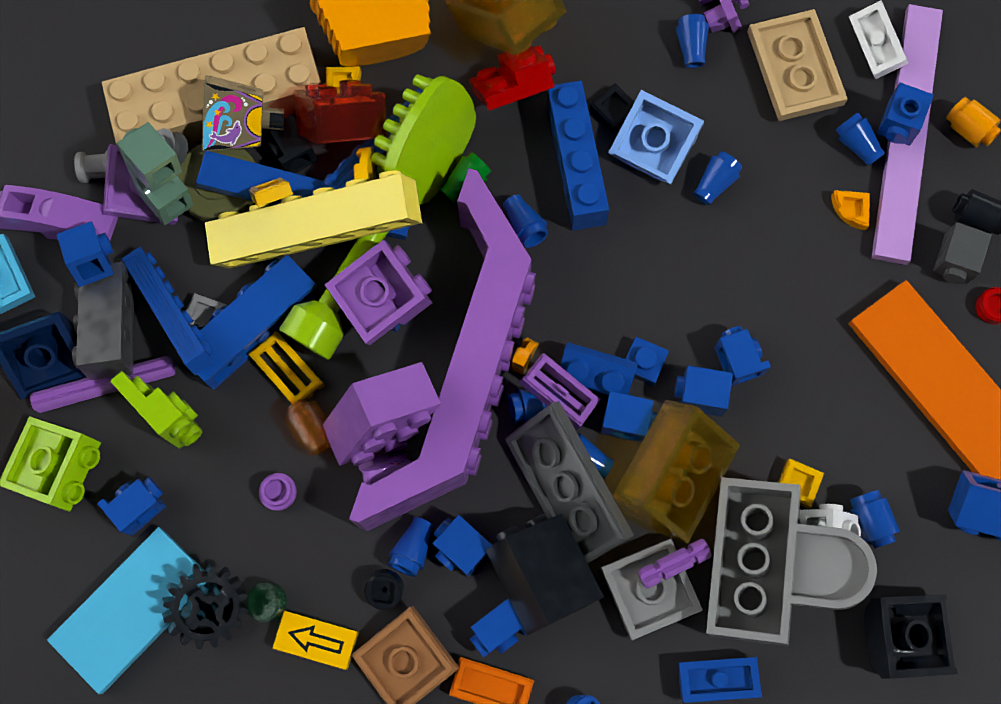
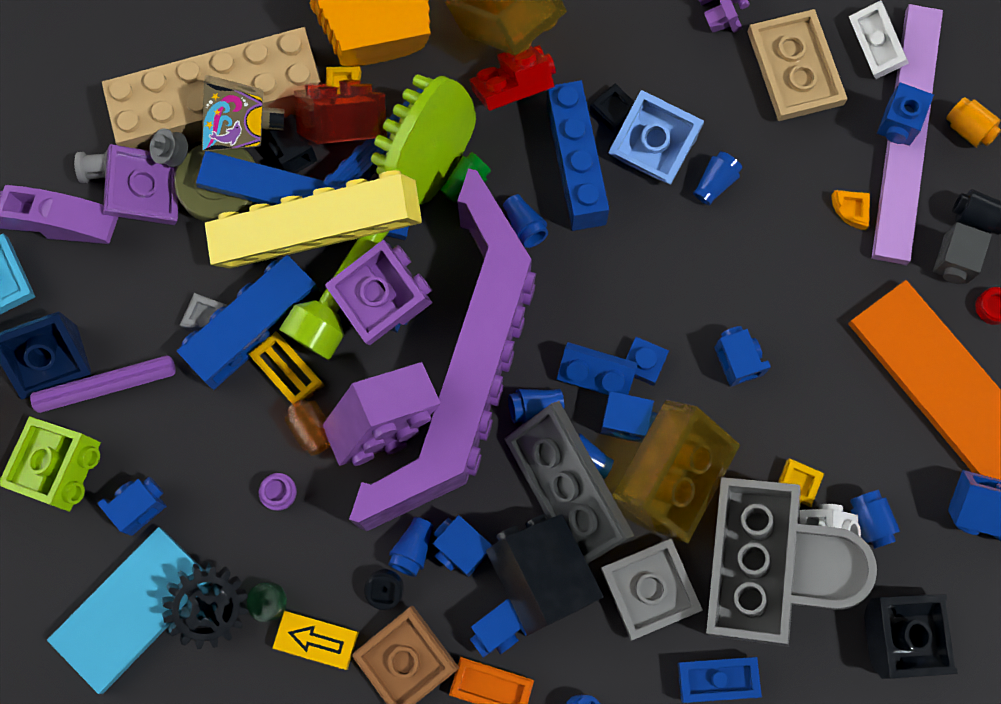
(86, 253): blue brick -> none
(105, 325): flat silver brick -> none
(154, 172): sand green arch -> none
(165, 413): lime plate -> none
(168, 310): blue piece -> none
(270, 191): yellow tile -> none
(365, 168): yellow tile -> none
(382, 466): medium lavender piece -> none
(523, 355): light orange tile -> none
(568, 381): medium lavender tile -> none
(674, 563): medium lavender axle -> none
(692, 37): blue cone -> none
(705, 389): blue brick -> none
(860, 139): blue cone -> none

